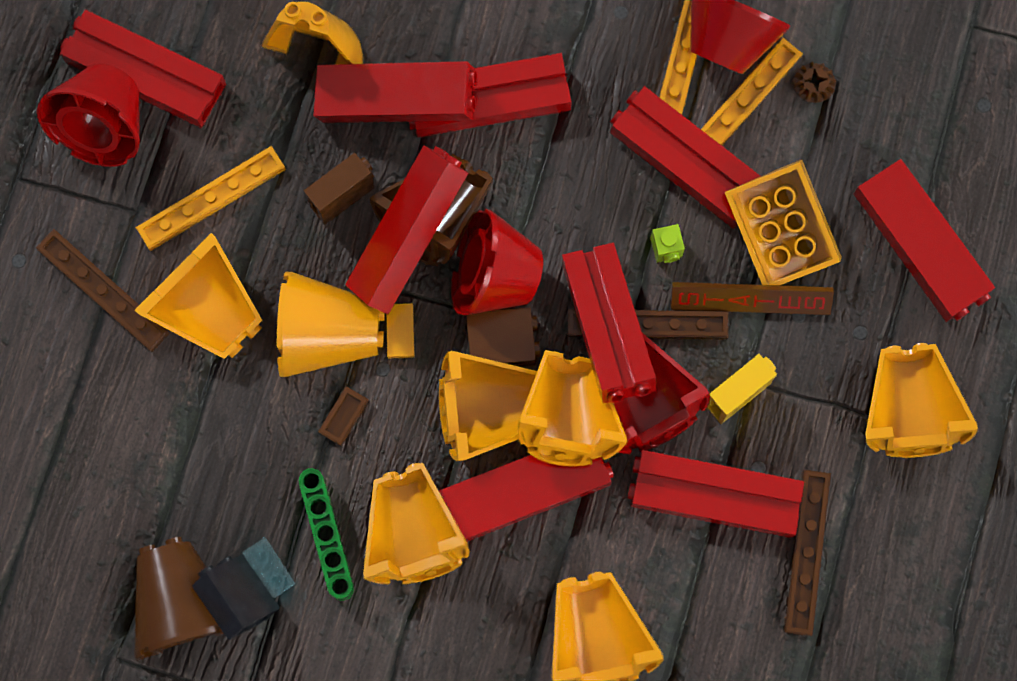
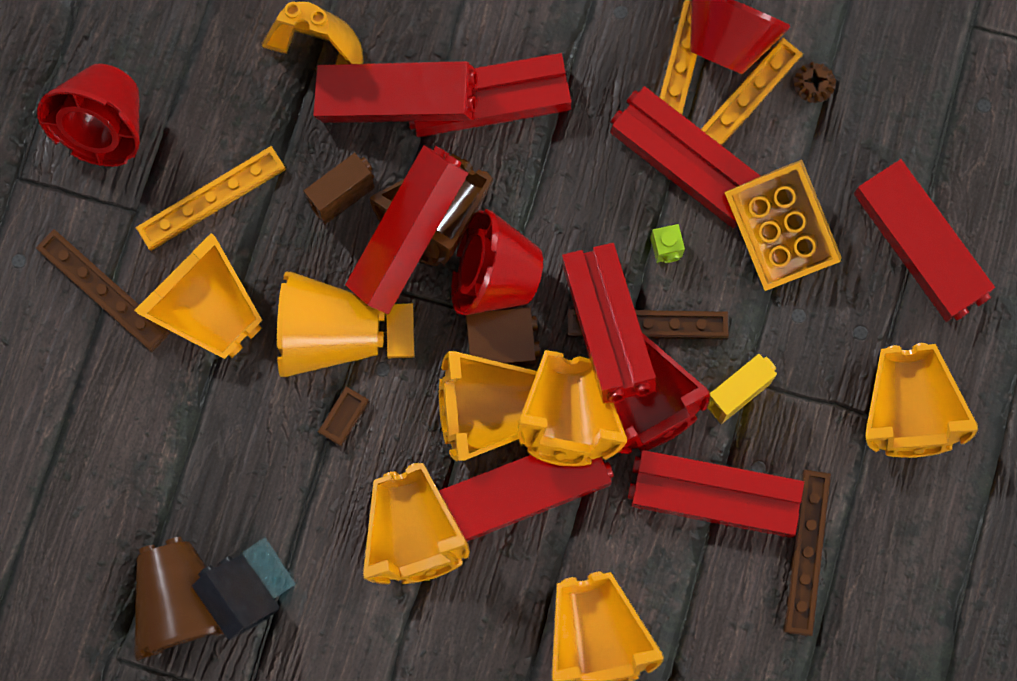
(160, 74): red brick -> none
(322, 521): green beam -> none
(751, 298): reddish brown tile -> none

